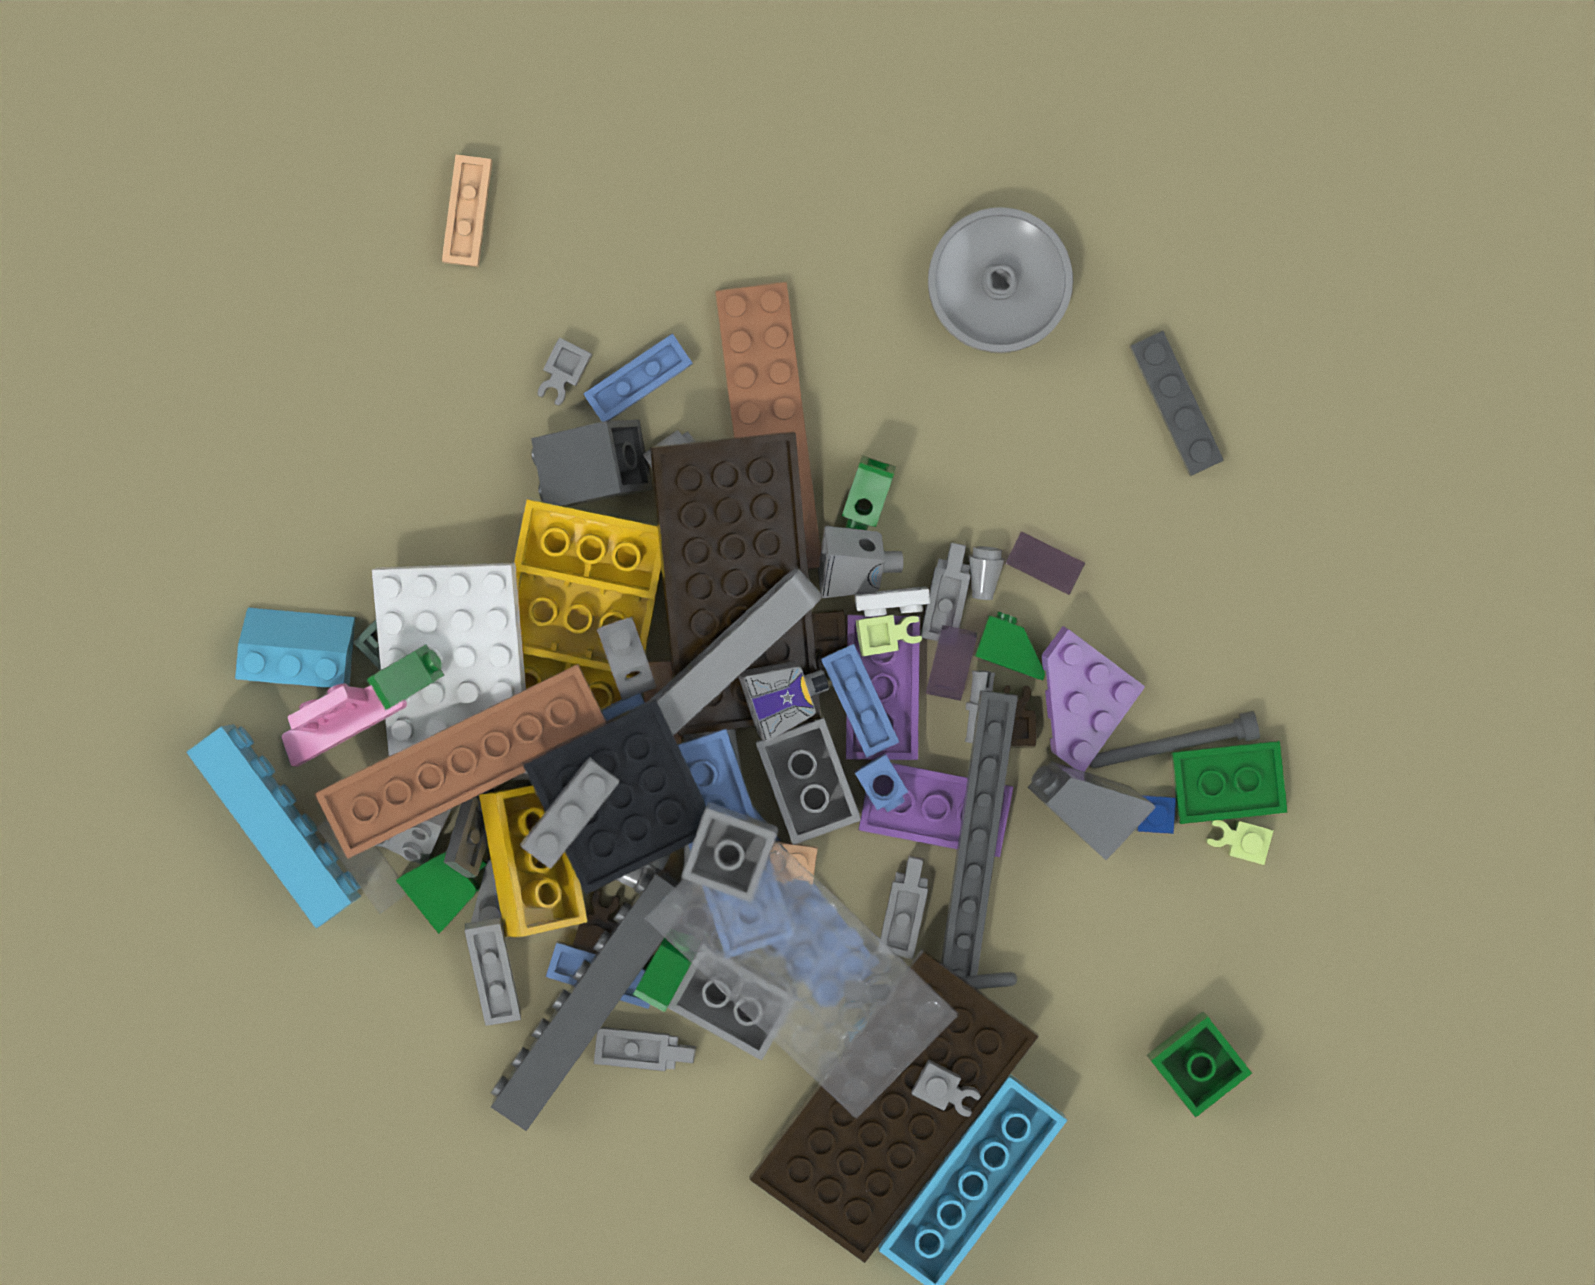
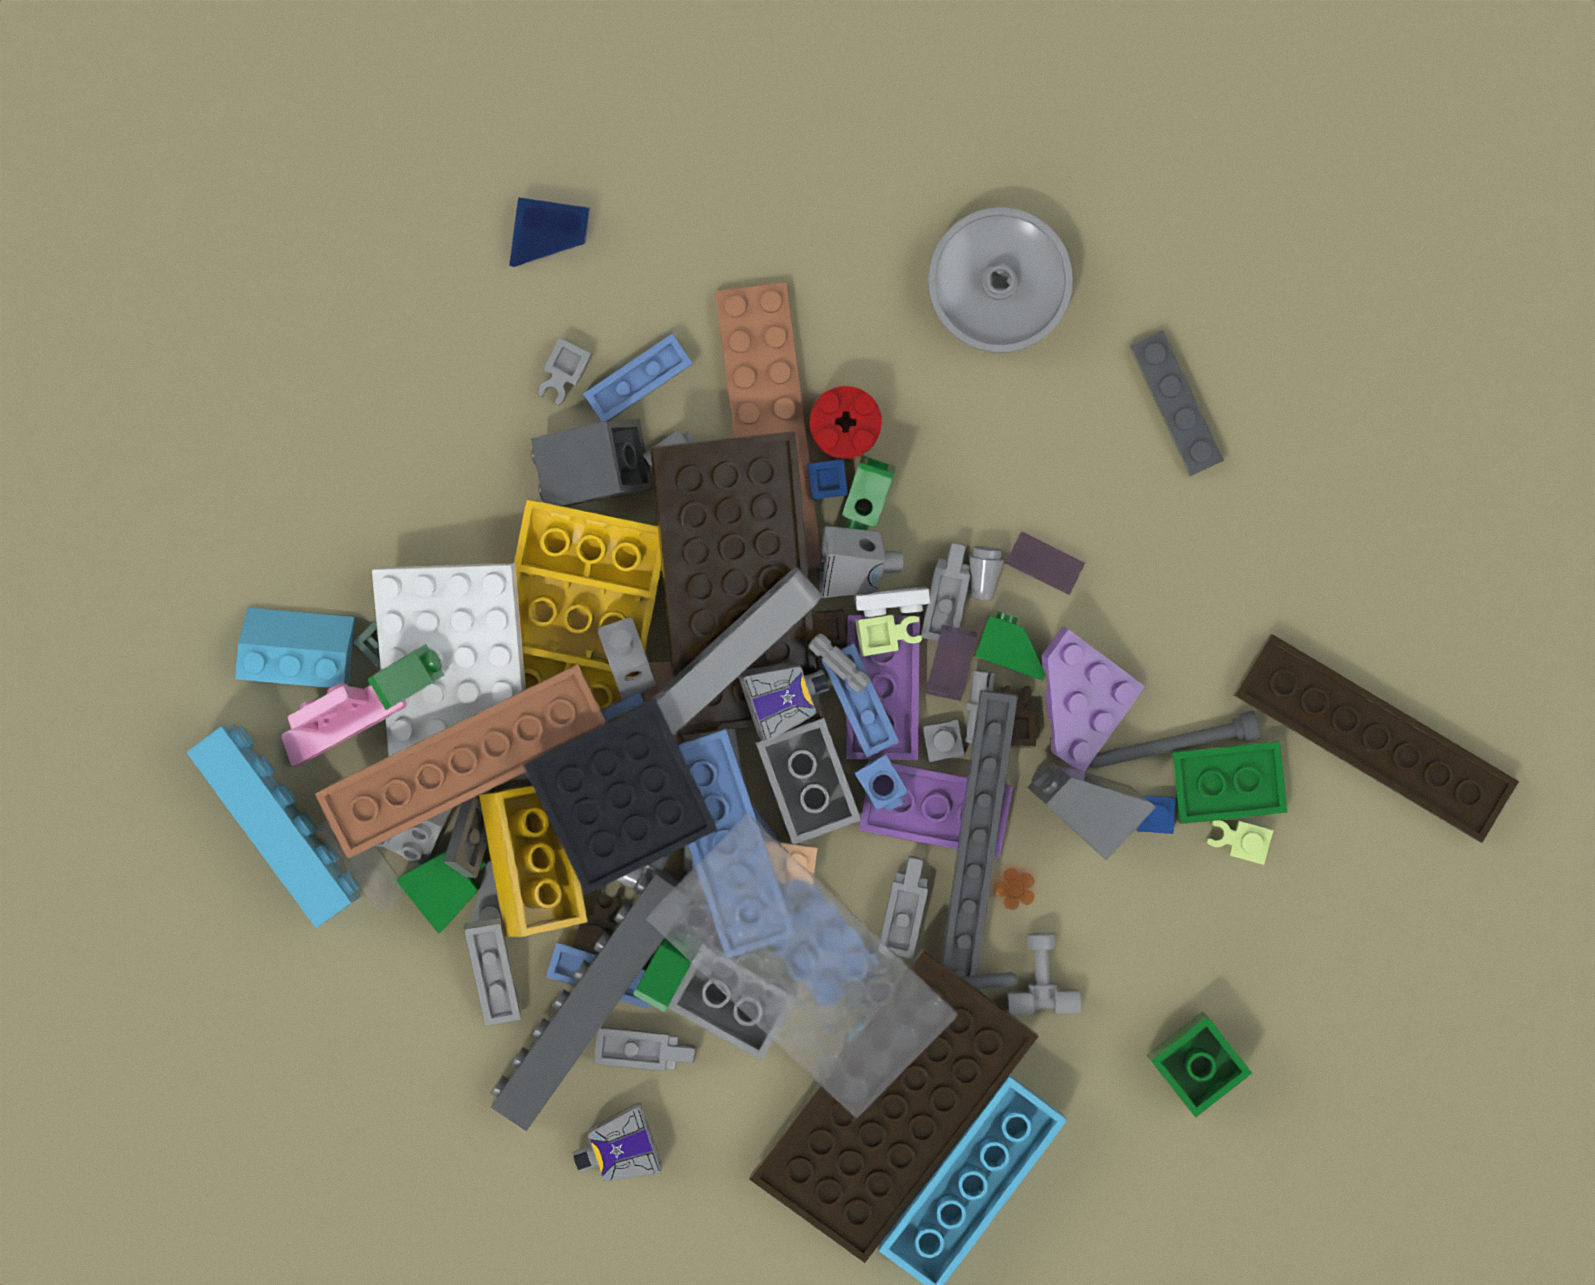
(467, 210): light nougat plate -> none
(546, 229): none -> clear blue wing
(569, 812): light grey plate -> none
(621, 1147): none -> torso
(729, 852): light grey brick -> none
(827, 479): none -> blue plate
(839, 663): none -> light grey axle
(860, 408): none -> red brick
(941, 1086): light grey plate -> none
(943, 740): none -> light grey plate
(1015, 889): none -> clear orange plant
(1042, 993): none -> light grey bar
(1376, 738): none -> dark brown plate

